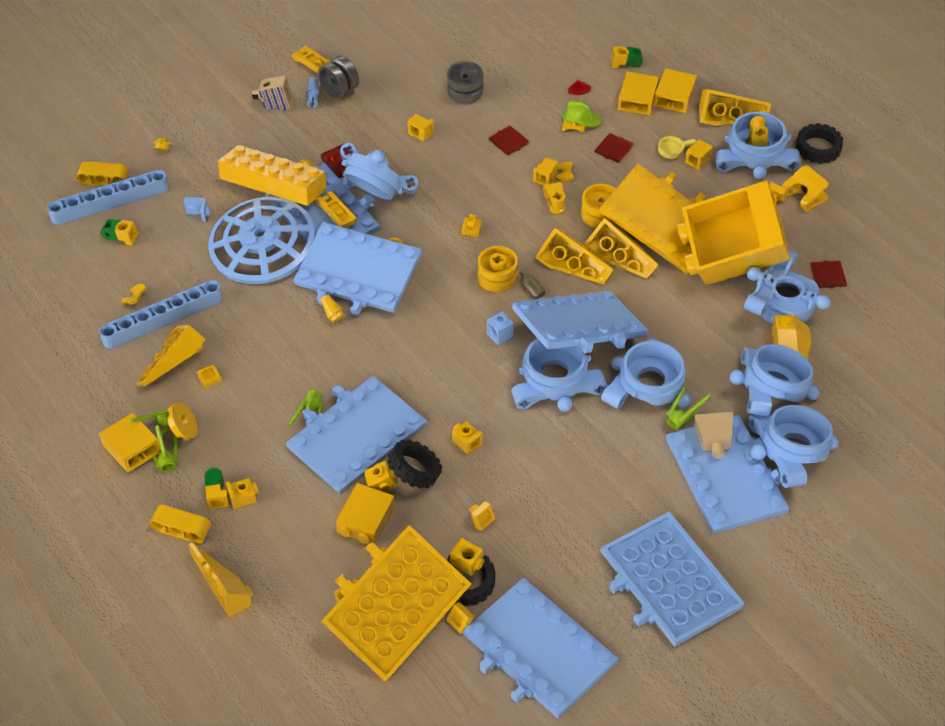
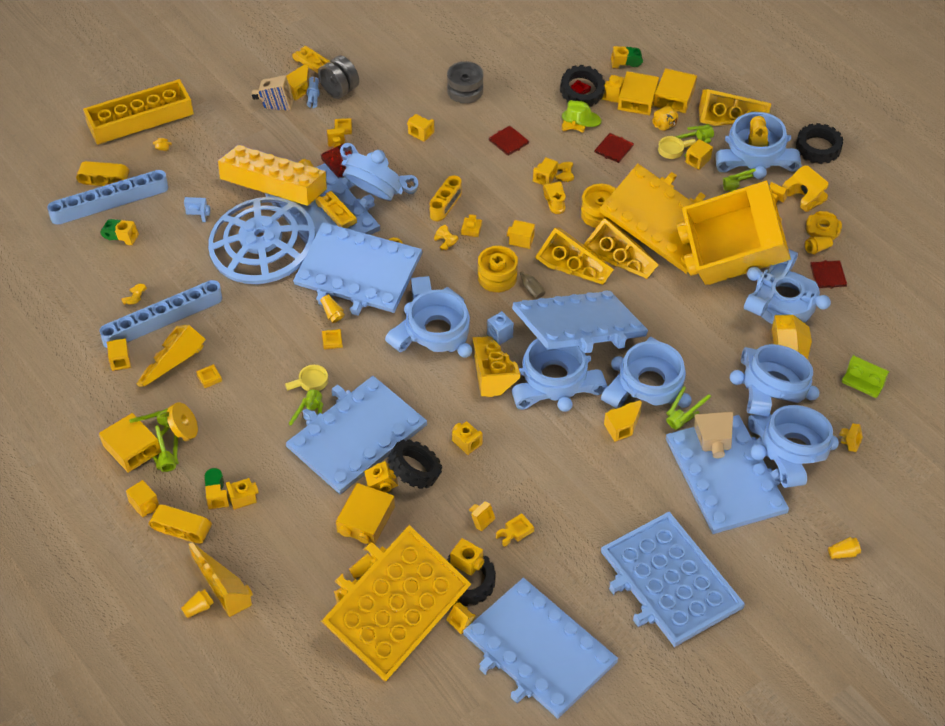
(118, 354): none -> yellow brick
(138, 111): none -> yellow brick
(142, 498): none -> yellow brick
(197, 603): none -> yellow cone
(299, 81): none -> yellow slope
(310, 378): none -> light yellow piece
(332, 339): none -> yellow tile
(335, 137): none -> yellow tile
(344, 123): none -> yellow tile
(360, 566): none -> yellow cone
(420, 285): none -> light blue brick
(431, 306): none -> light blue piece
(443, 233): none -> yellow piece
(445, 198): none -> yellow beam
(493, 367): none -> yellow wedge
(515, 528): none -> yellow plate
(521, 234): none -> yellow brick
(587, 73): none -> black tyre
(613, 88): none -> yellow brick
(623, 420): none -> yellow slope
(665, 118): none -> yellow head
(703, 133): none -> lime plant
(732, 182): none -> lime plant
(814, 227): none -> yellow tile
(816, 244): none -> yellow cone
(845, 549): none -> yellow cone
(852, 437): none -> yellow tile
(865, 376): none -> lime bracket

